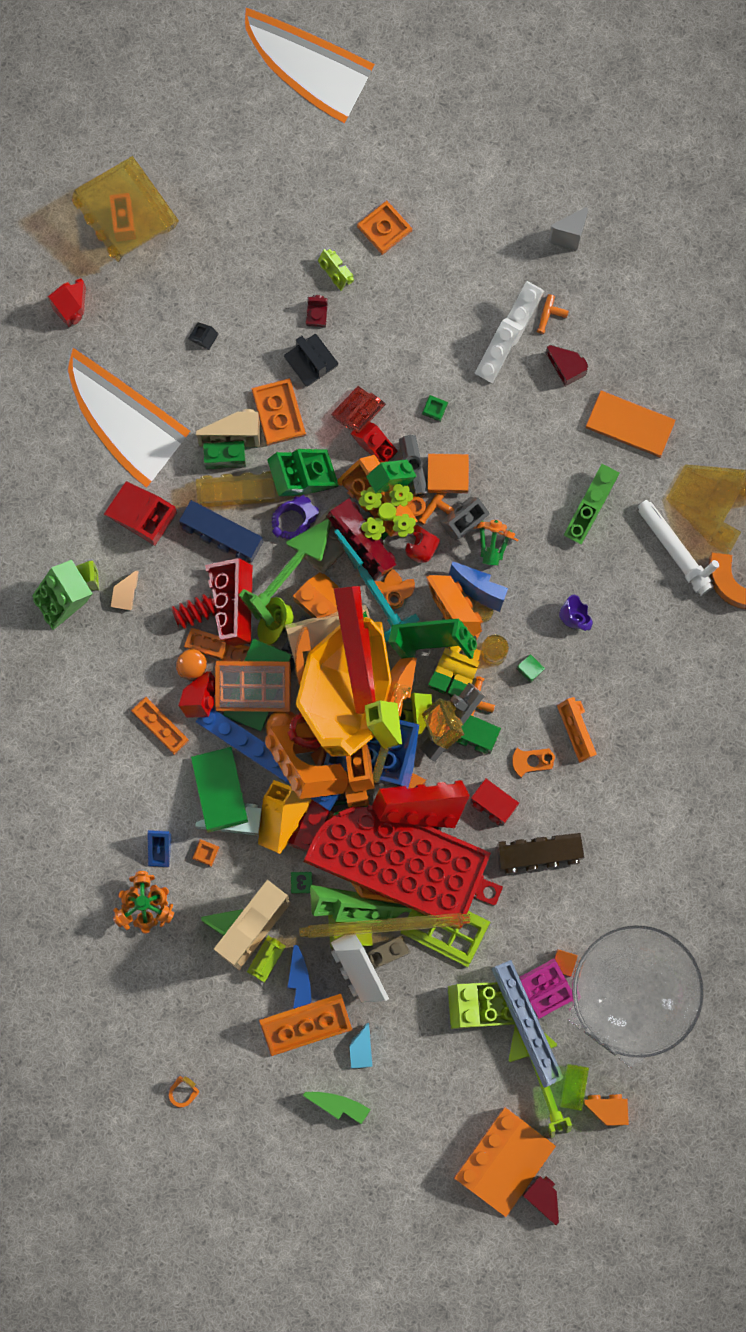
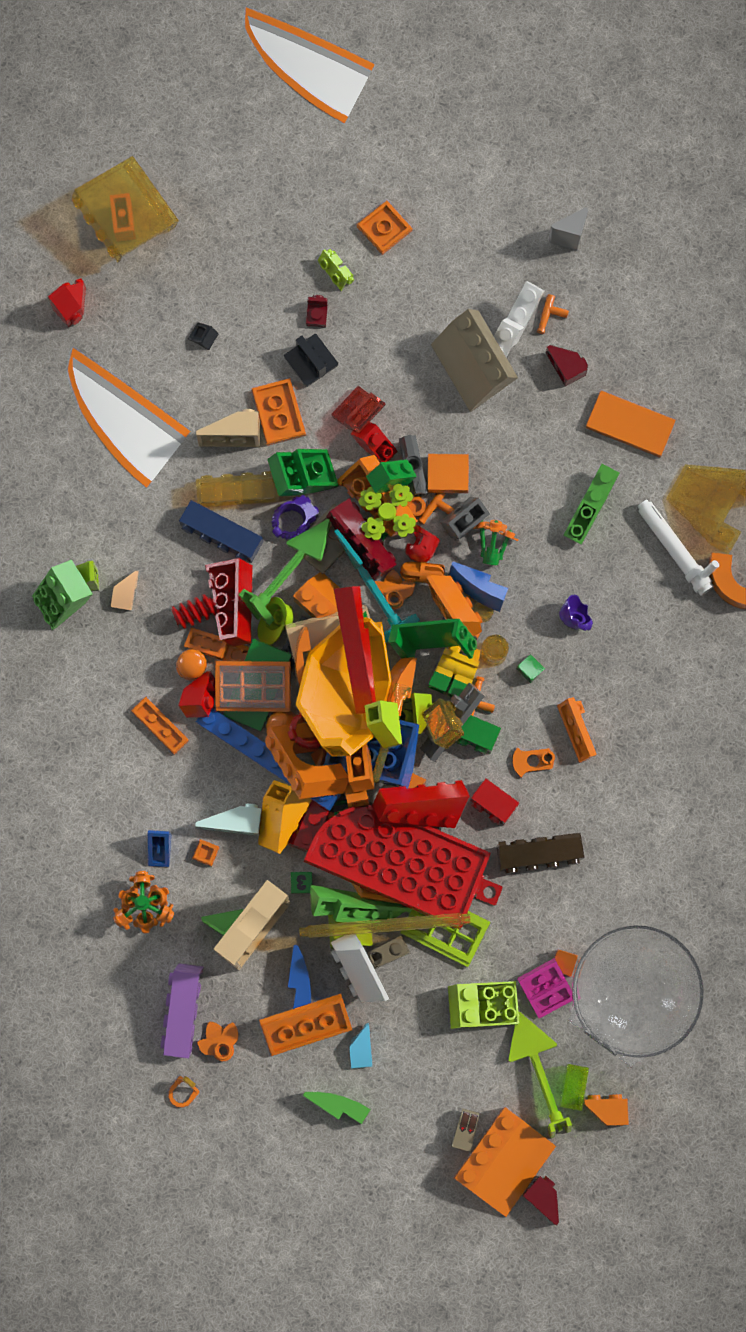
(141, 512): red slope -> none
(182, 1010): none -> medium lavender wedge
(218, 1037): none -> orange plate
(219, 789): green tile -> none
(224, 455): green brick -> none
(266, 958): lime hinge -> none
(419, 571): none -> orange arm
(435, 408): green tile -> none
(465, 1130): none -> dark tan leg
(473, 359): none -> dark tan slope
(527, 1023): sand blue tile -> none

